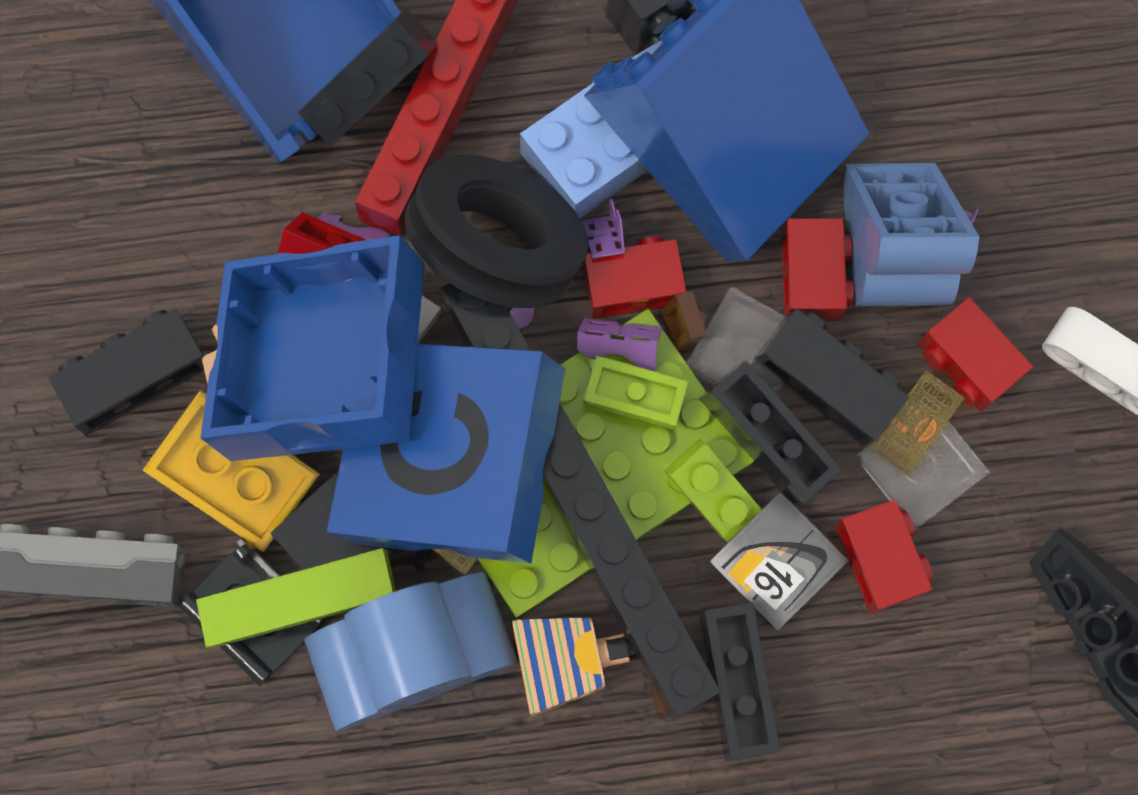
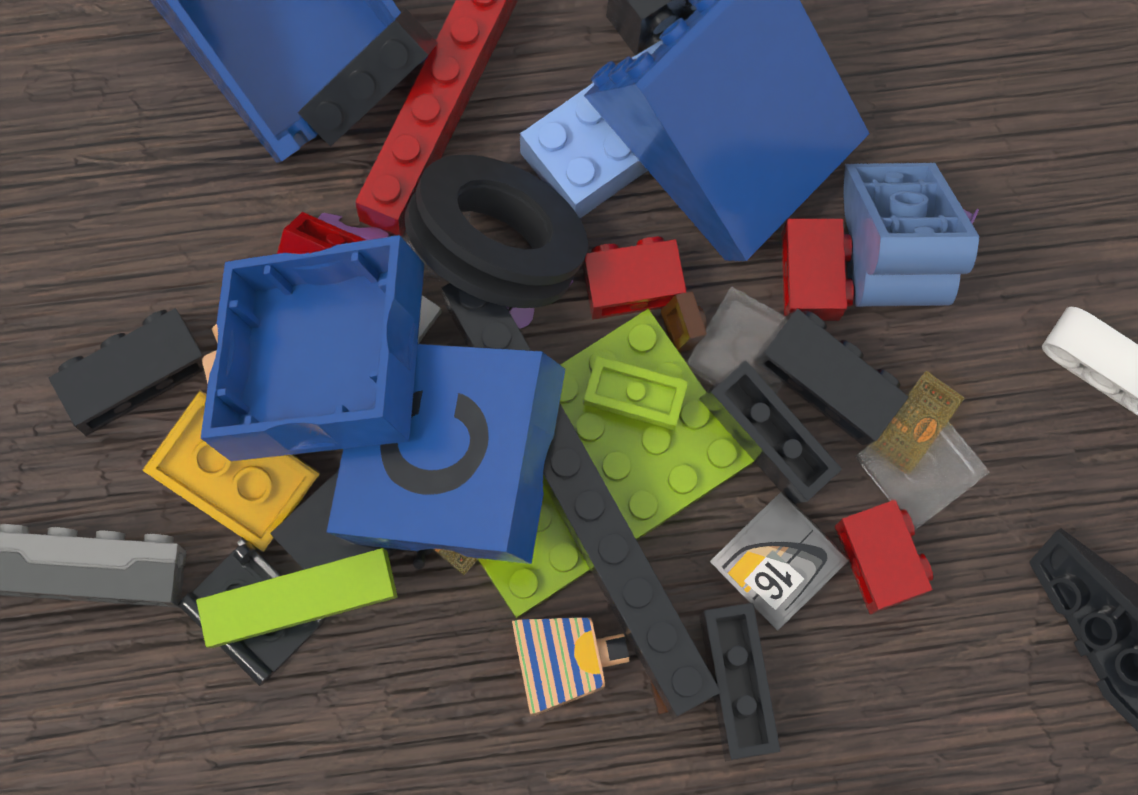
(409, 648): medium blue brick -> none
(603, 233): medium lavender piece -> none
(640, 352): medium lavender piece -> none
(713, 490): lime plate -> none
(973, 355): red brick -> none

